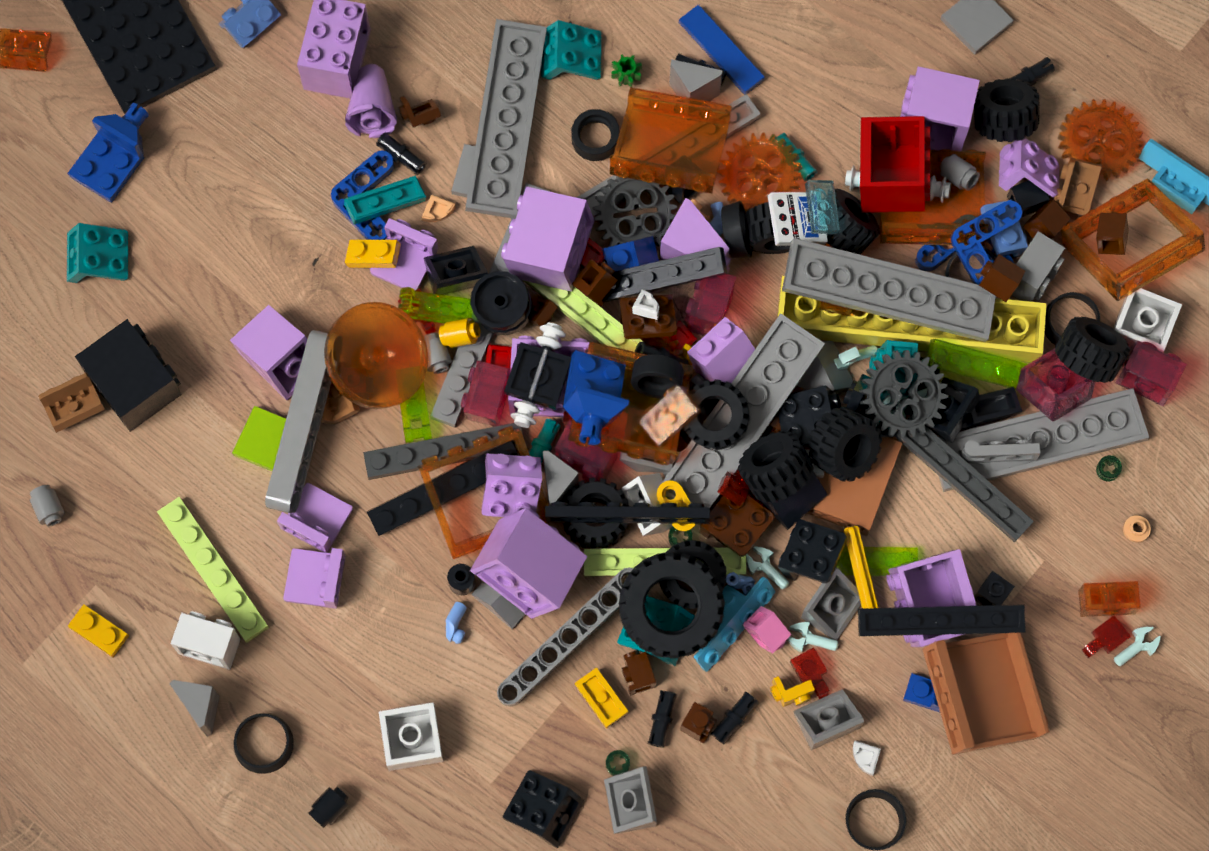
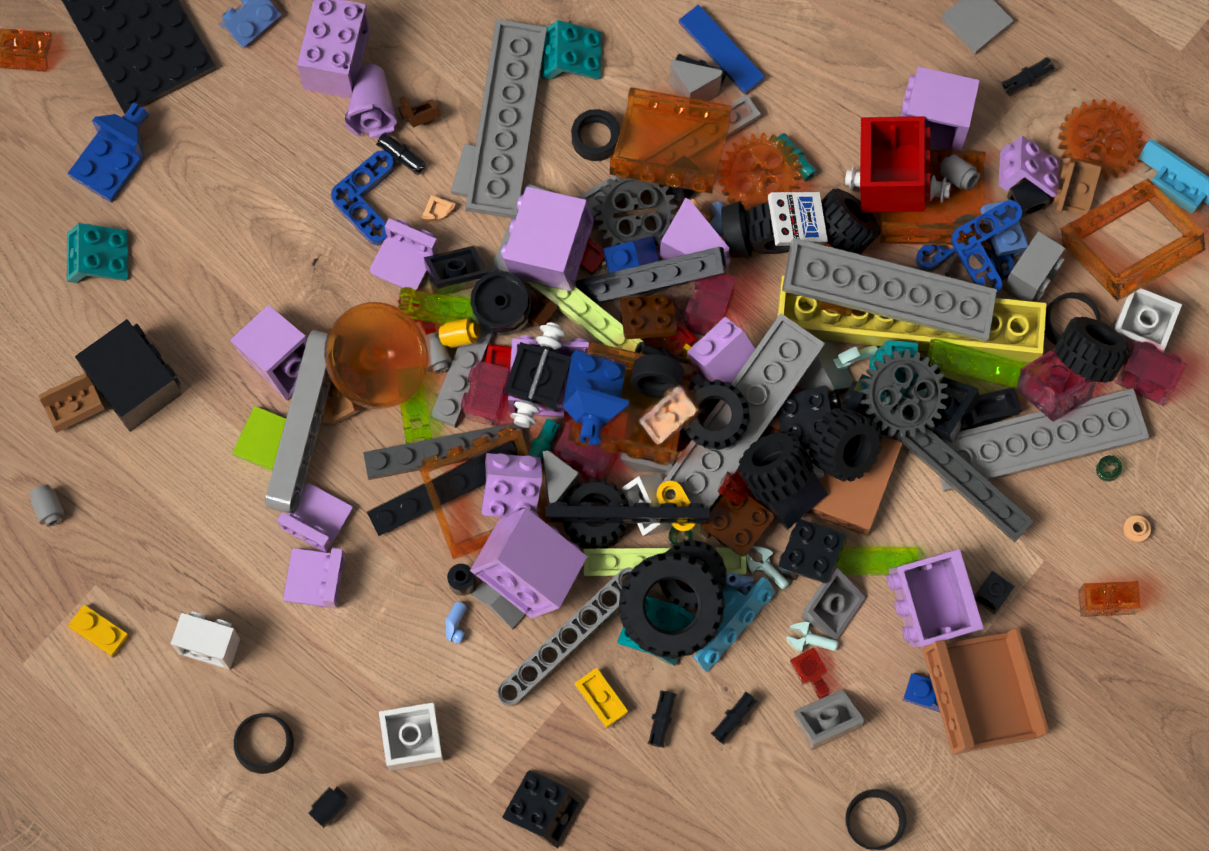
(199, 701): light grey slope -> none
(212, 569): yellowish green plate -> none
(372, 253): yellow plate -> none
(384, 200): teal tile -> none
(595, 281): reddish brown brick -> none
(610, 759): clear green bush -> none
(630, 75): green gear -> none
(630, 801): light grey slope -> none
(638, 672): reddish brown brick -> none
(646, 306): white tile -> none
(698, 722): reddish brown brick -> none
(767, 629): bright pink brick -> none
(799, 694): yellow bracket -> none
(822, 207): clear light blue plate -> none
(860, 567): yellow axle -> none
(866, 757): white tile -> none
(941, 620): black plate -> none
(1000, 452): light grey plate -> none
(1001, 277): reddish brown brick -> none
(1007, 110): black tyre -> none
(1047, 220): reddish brown brick -> none
(1108, 636): clear red plate -> none
(1112, 233): reddish brown brick -> none
(1137, 646): light aqua bar -> none

